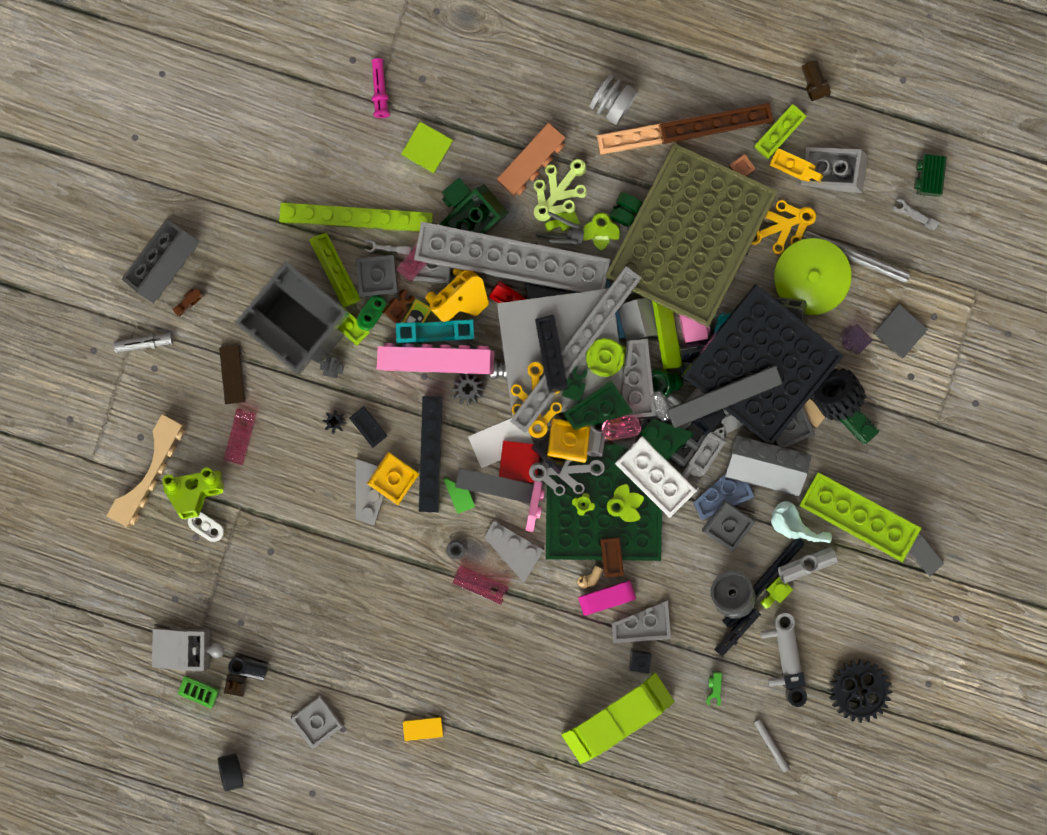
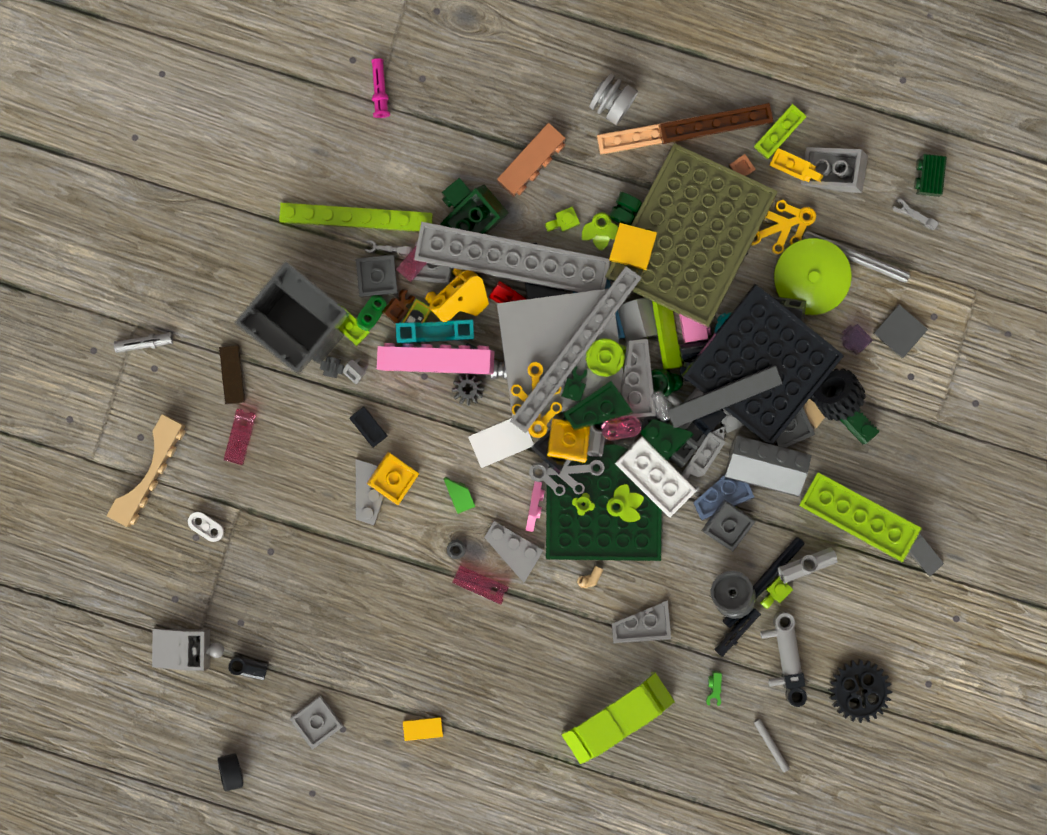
(160, 261): dark grey slope -> none
(185, 498): lime piece -> none
(189, 301): reddish brown plate -> none
(214, 695): bright green slope -> none
(235, 685): dark brown tile -> none
(331, 417): black gear -> none
(335, 270): lime plate -> none
(354, 371): none -> light grey tile
(427, 147): lime tile -> none
(430, 454): black brick -> none
(494, 485): dark grey slope -> none
(517, 460): red tile -> none
(551, 354): black tile -> none
(558, 192): yellowish green plant -> none
(572, 236): dark grey plant -> none
(607, 597): dark pink beam -> none
(612, 557): reddish brown tile -> none
(633, 246): none -> yellow tile
(640, 661): black brick -> none
(788, 522): light aqua hair -> none
(816, 84): dark brown piece -> none

